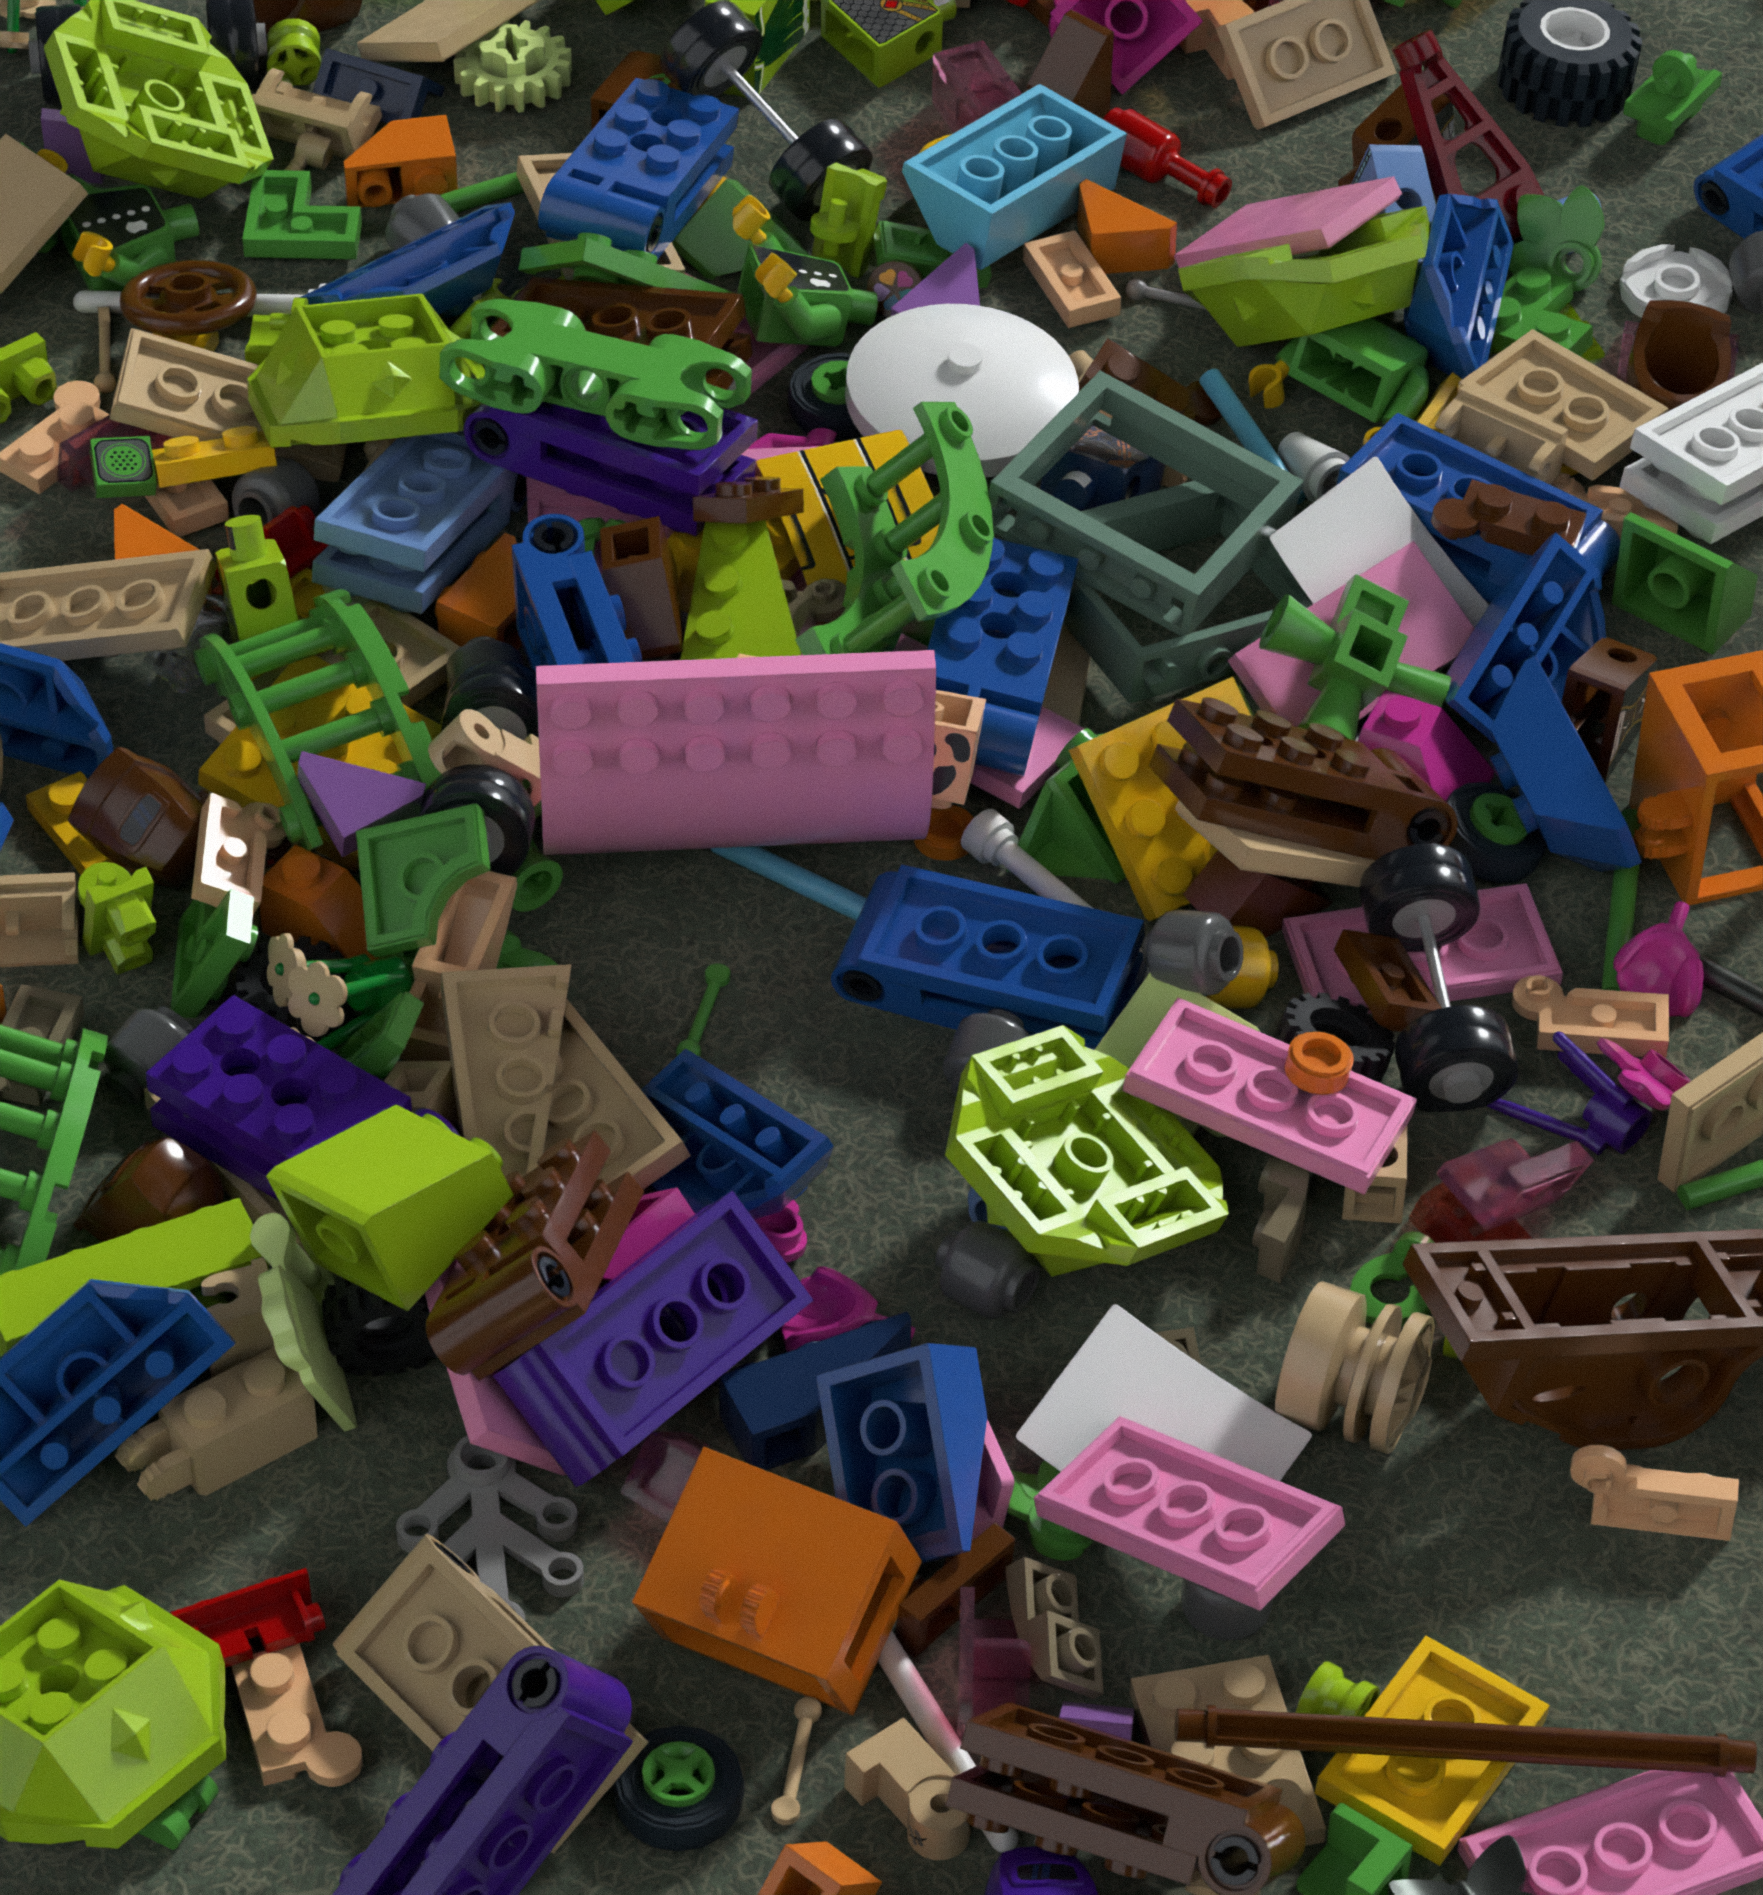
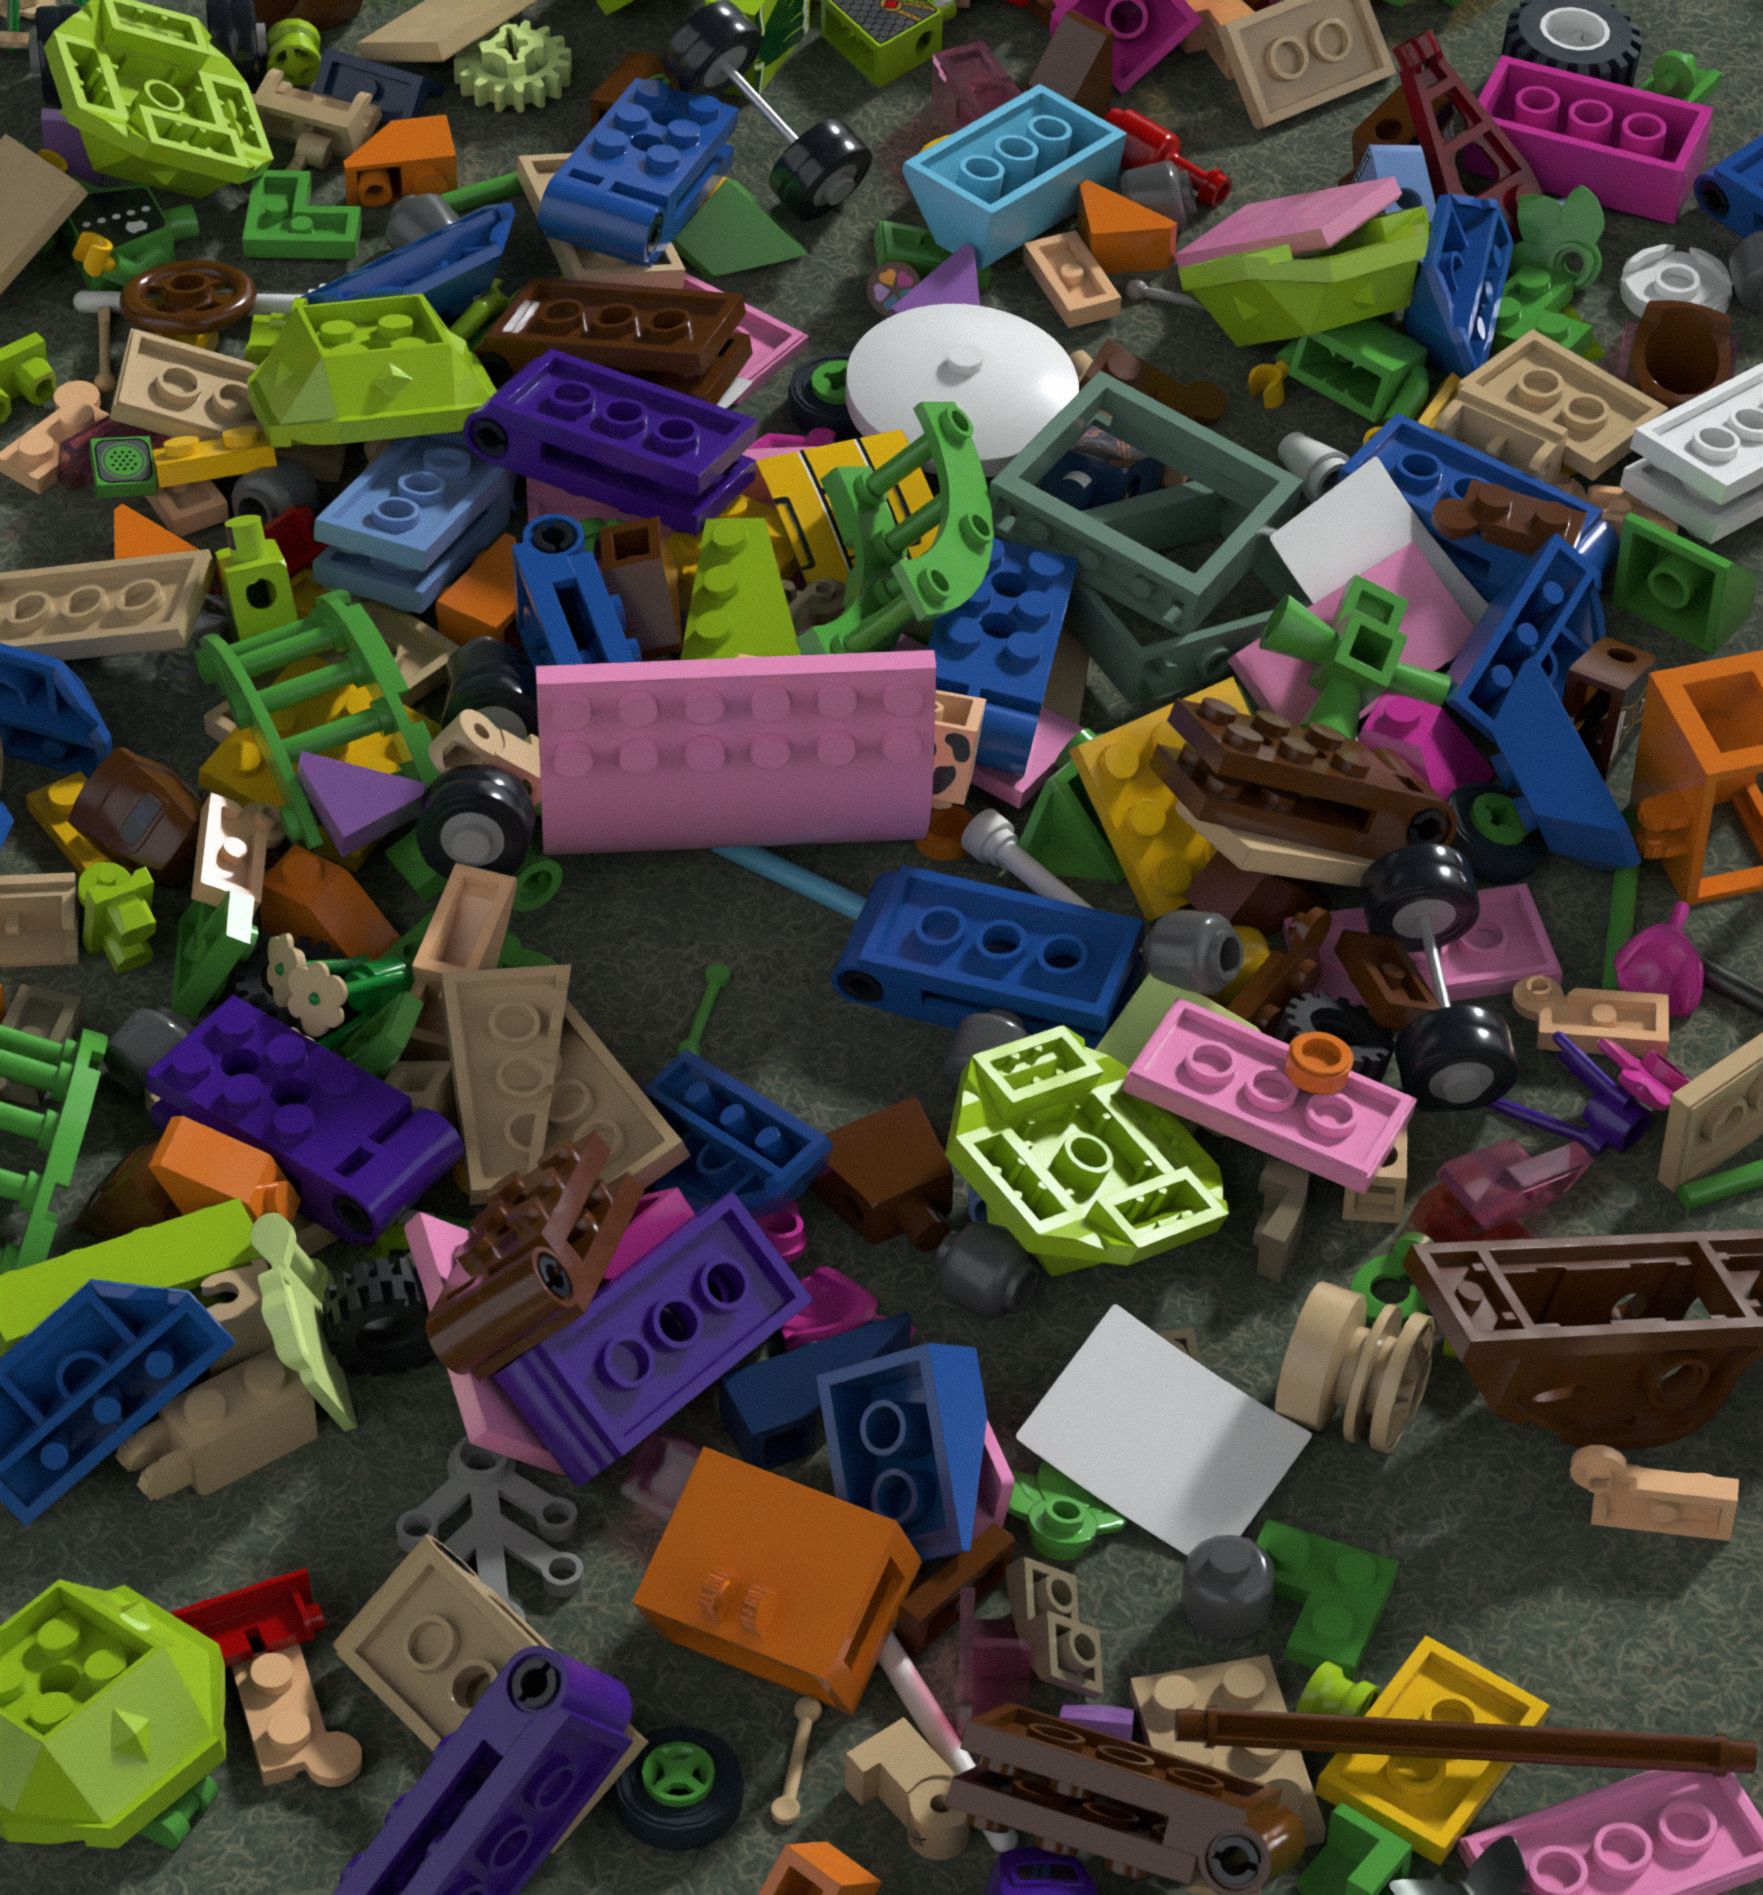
(210, 1168): none -> orange slope
(391, 1201): lime slope -> none
(413, 871): bright green tile -> none
(599, 262): bright green wing -> none
(629, 383): bright green piece -> none
(748, 501): reddish brown plate -> none
(791, 293): bright green torso -> none
(848, 217): lime hips -> none
(889, 1177): none -> reddish brown torso
(1161, 190): none -> dark grey head
(1190, 1512): bright pink tile -> none
(1239, 419): medium azure bar -> none
(1284, 973): none -> reddish brown hinge
(1339, 1590): none -> bright green plate
(1614, 139): none -> dark pink brick

